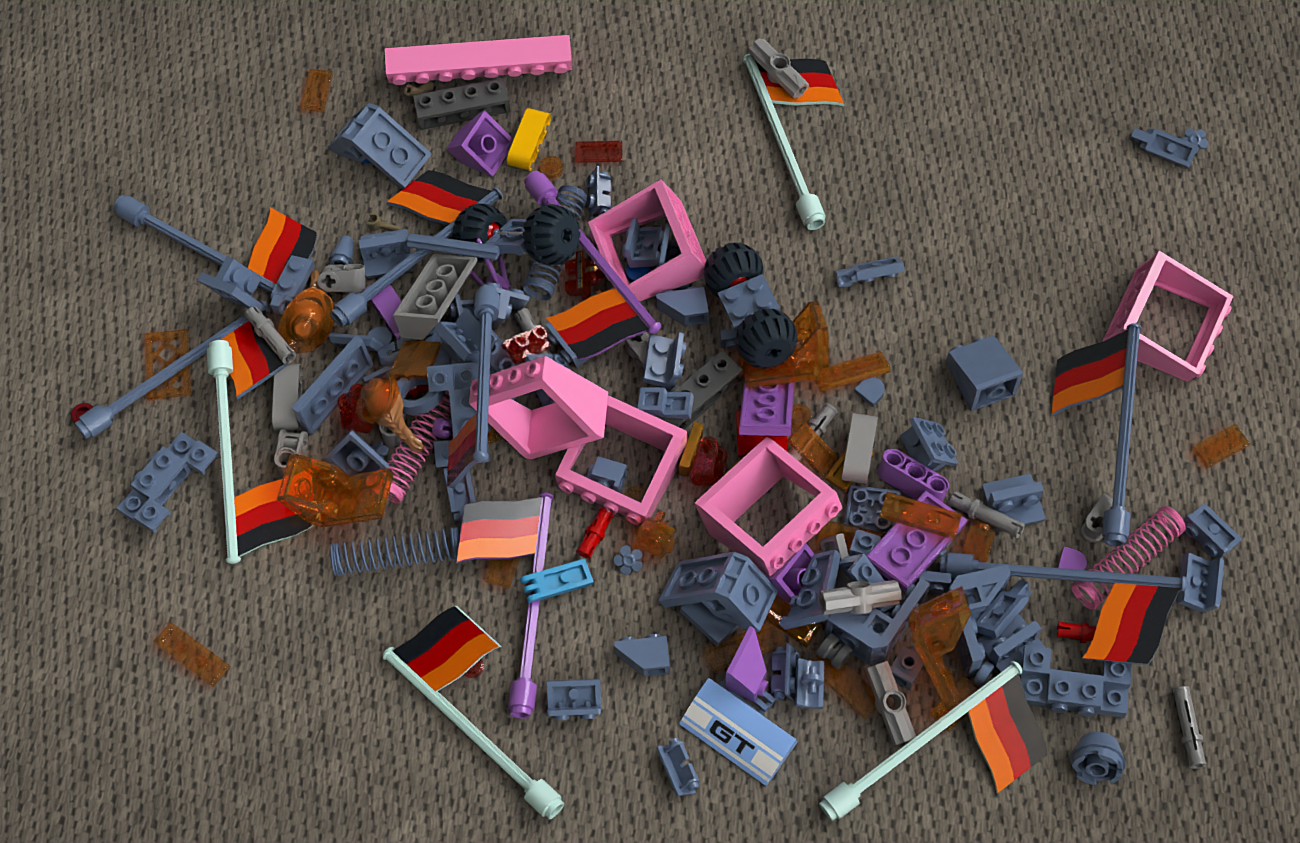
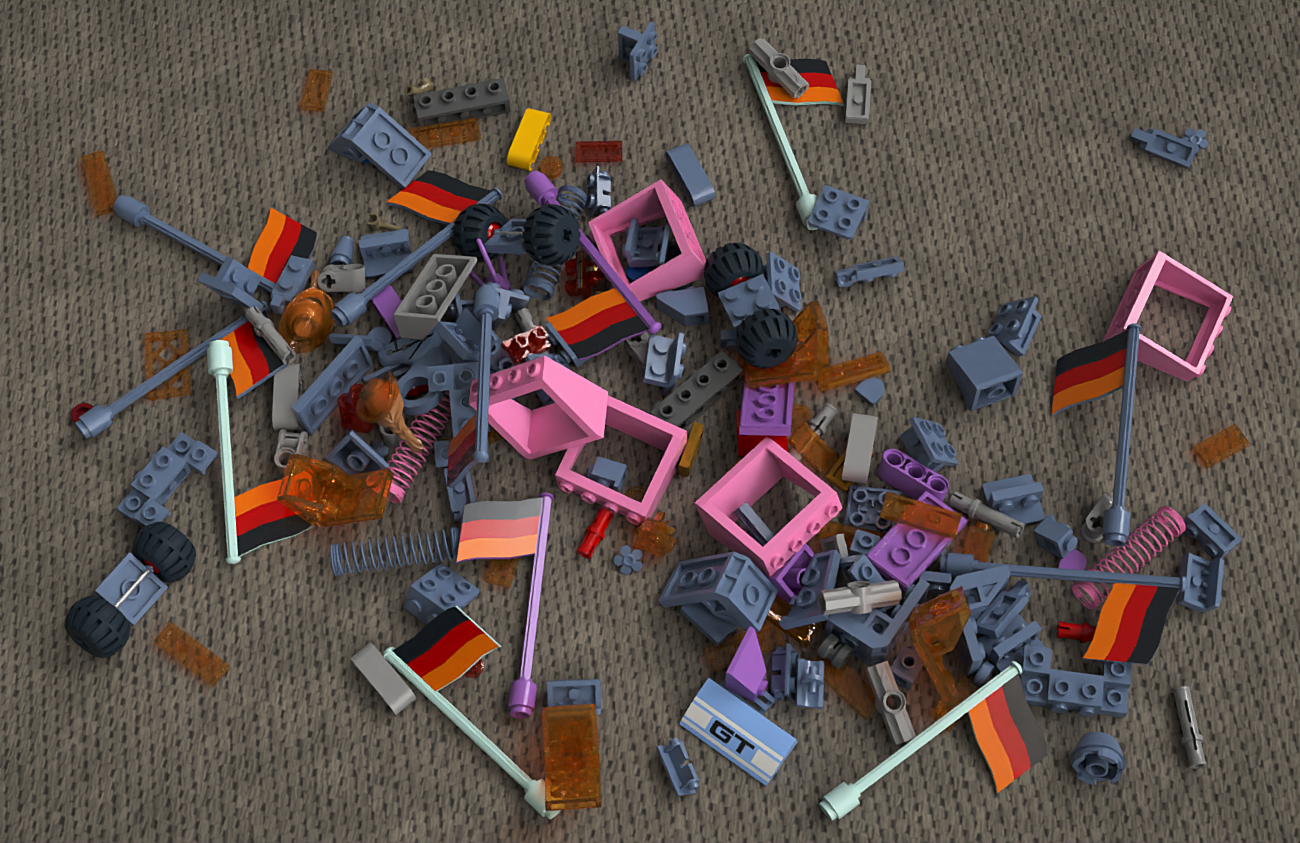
(100, 182): none -> clear orange tile
(104, 621): none -> black plate
(383, 678): none -> light grey beam
(414, 359): clear orange piece -> none
(438, 426): medium lavender hinge -> none
(438, 592): none -> sand blue bracket
(447, 133): none -> clear orange tile
(453, 246): sand blue axle -> none
(478, 59): bright pink slope -> none
(481, 144): medium lavender slope -> none
(557, 580): dark azure hinge -> none
(571, 757): none -> clear orange bracket
(637, 48): none -> sand blue bracket
(645, 655): sand blue slope -> none
(665, 404): sand blue slope -> none
(691, 174): none -> sand blue beam
(708, 462): clear red piece -> none
(754, 524): none -> sand blue tile
(783, 281): none -> sand blue bracket
(838, 212): none -> sand blue bracket
(858, 97): none -> light grey hinge
(1016, 324): none -> sand blue bracket
(1055, 537): none -> sand blue brick

